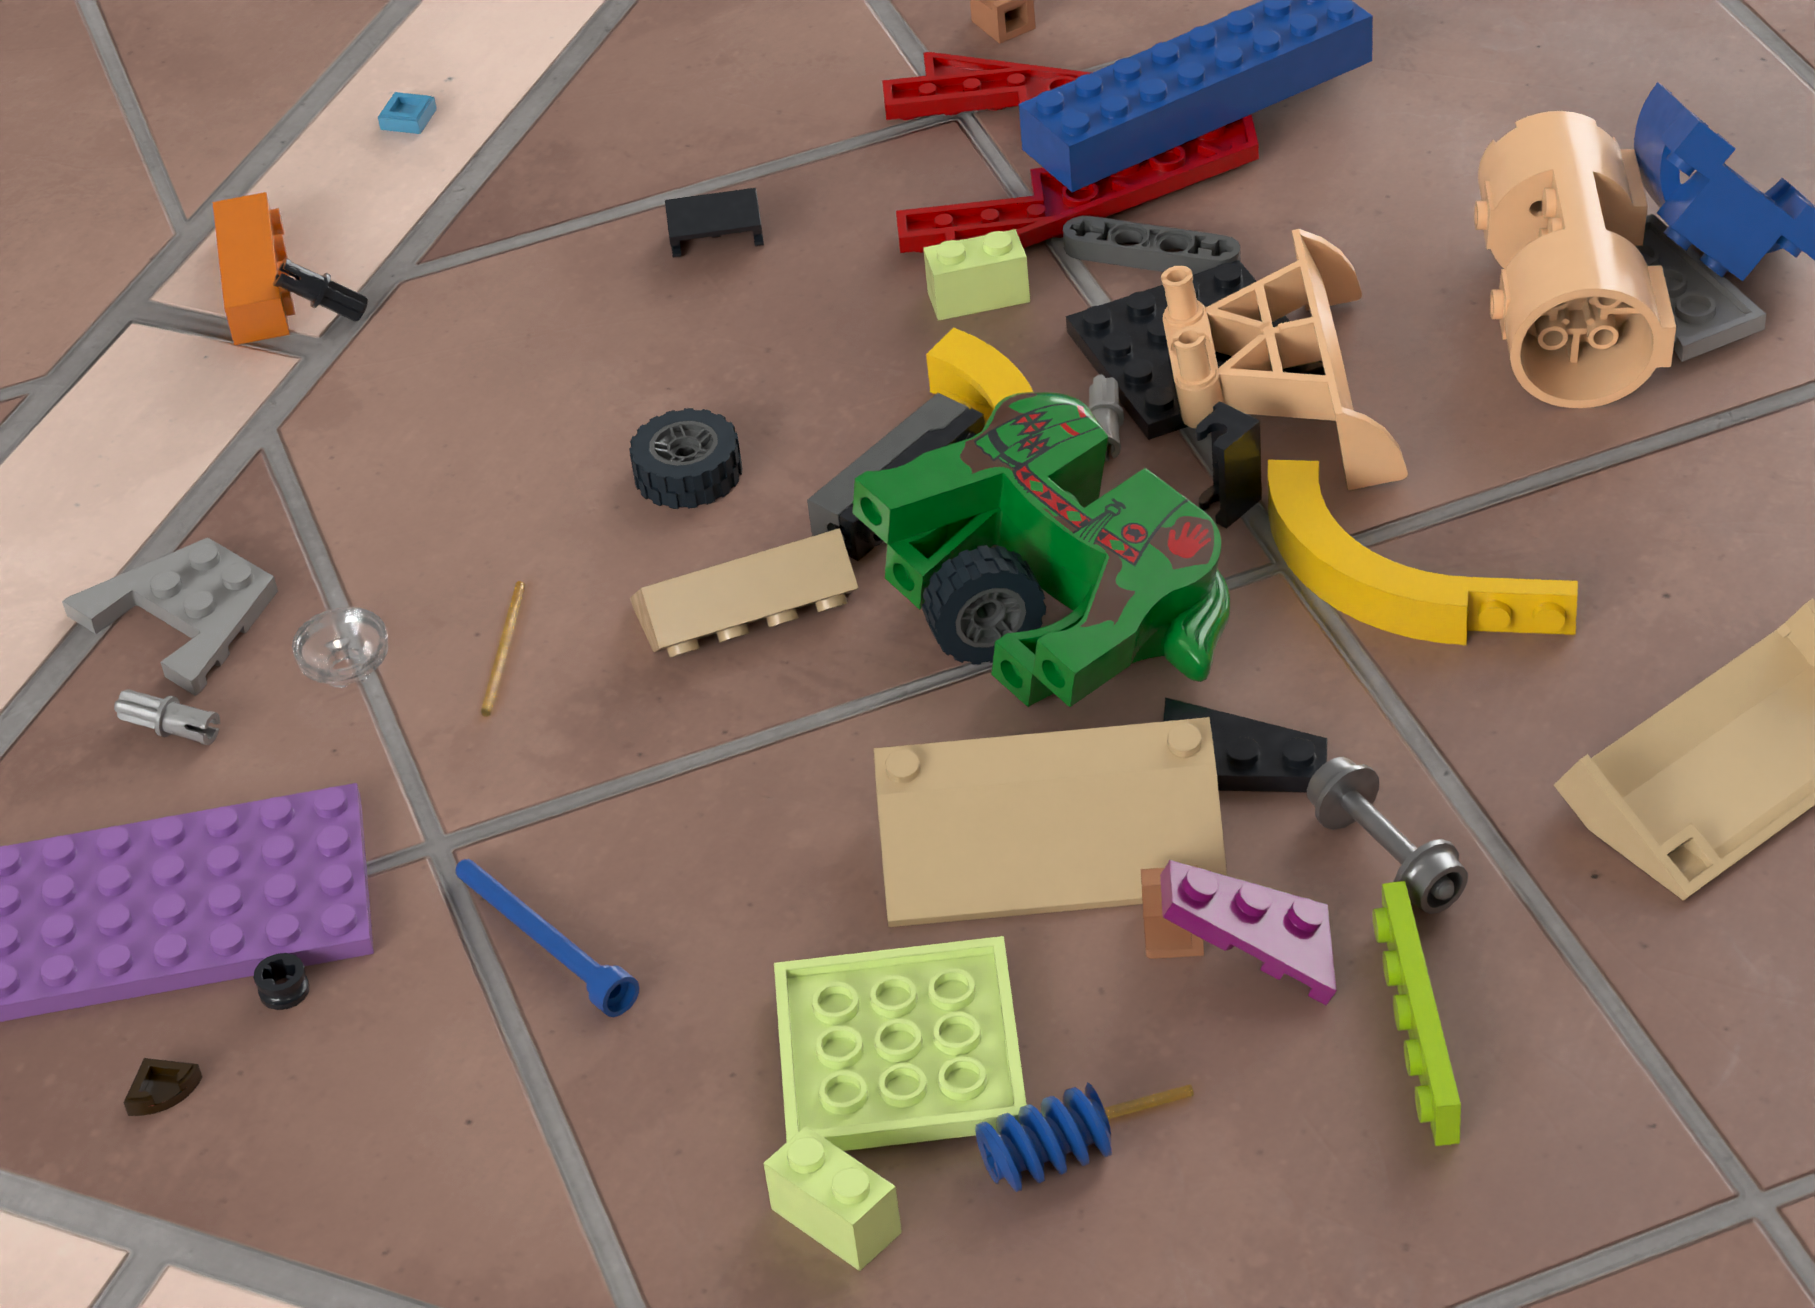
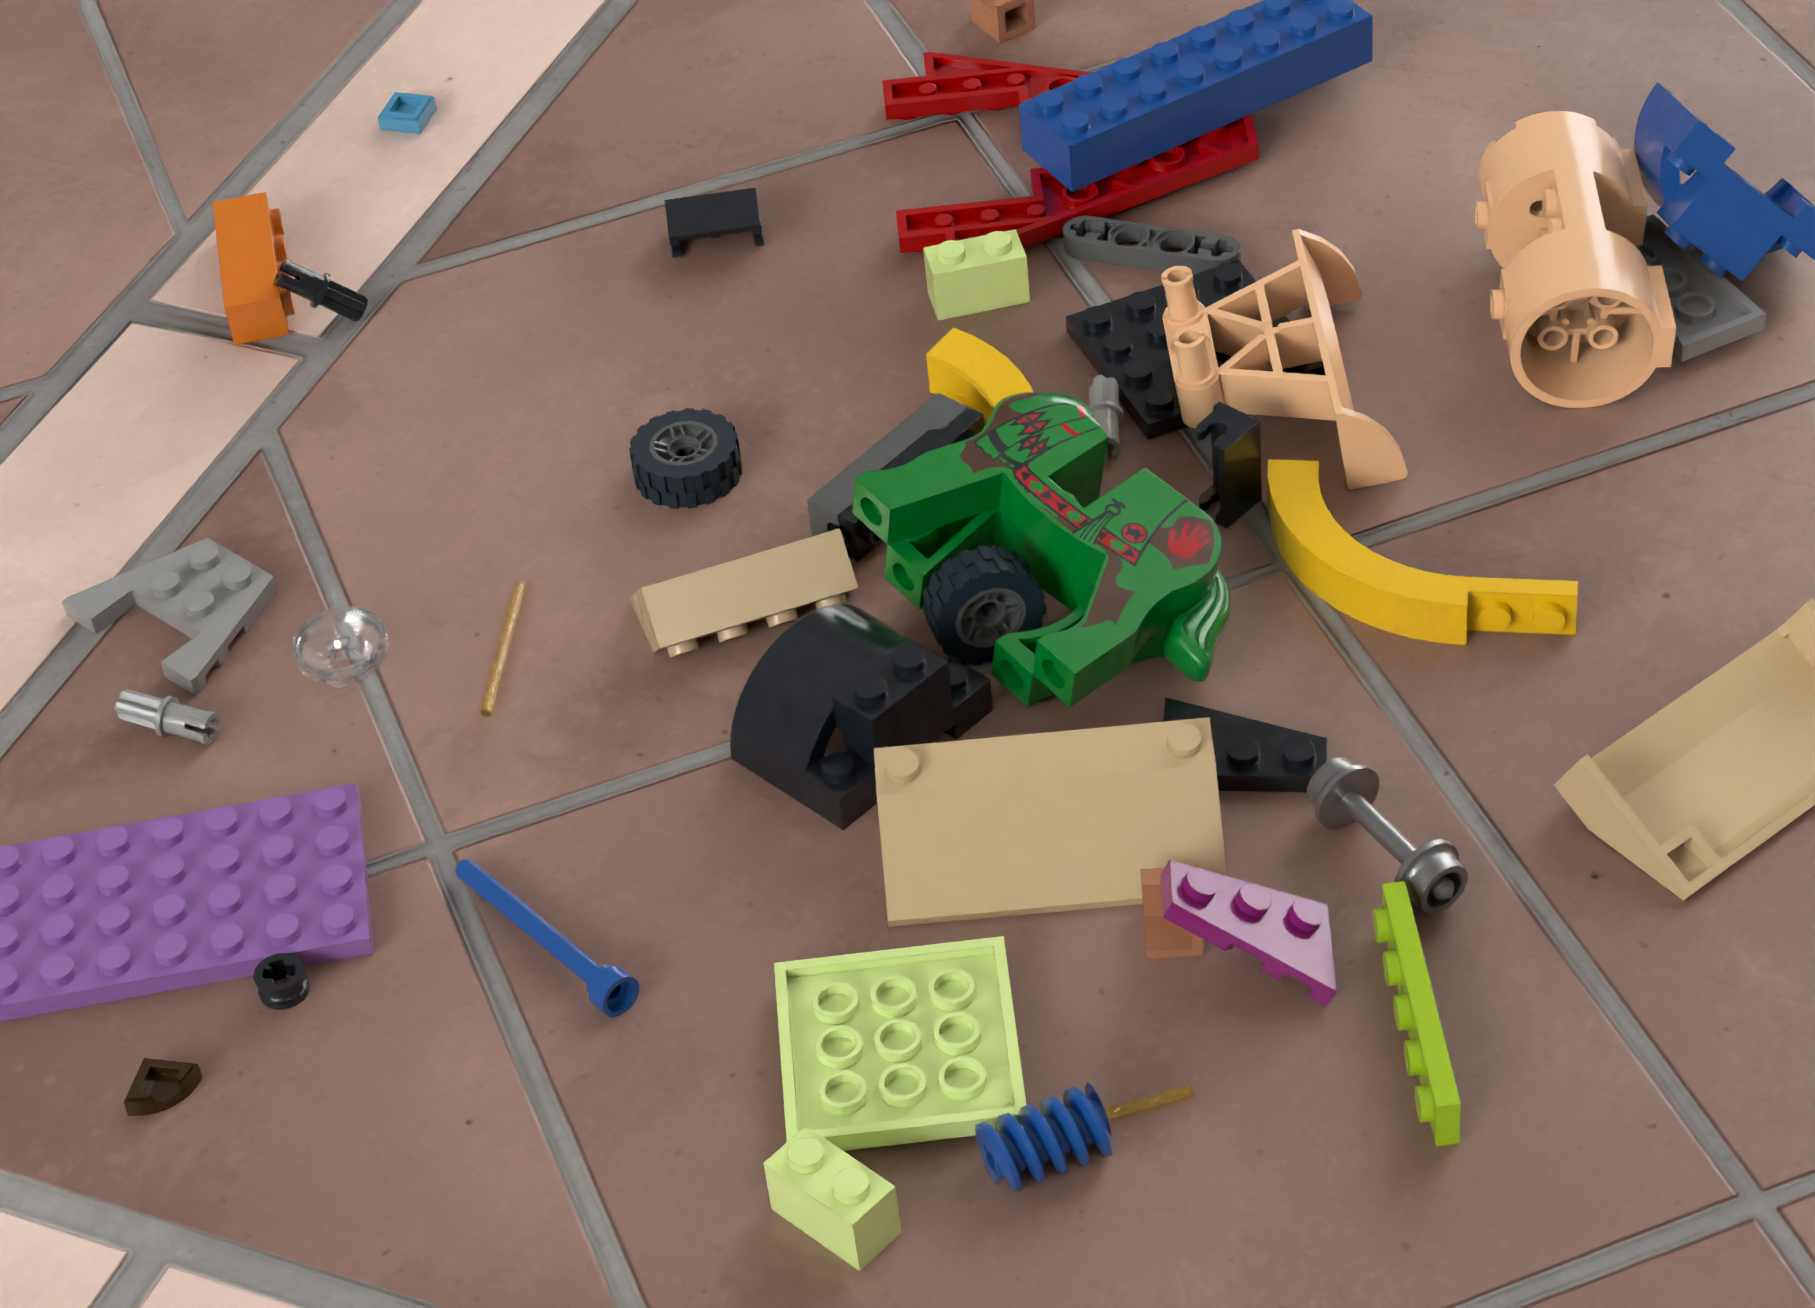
(854, 676): none -> black piece

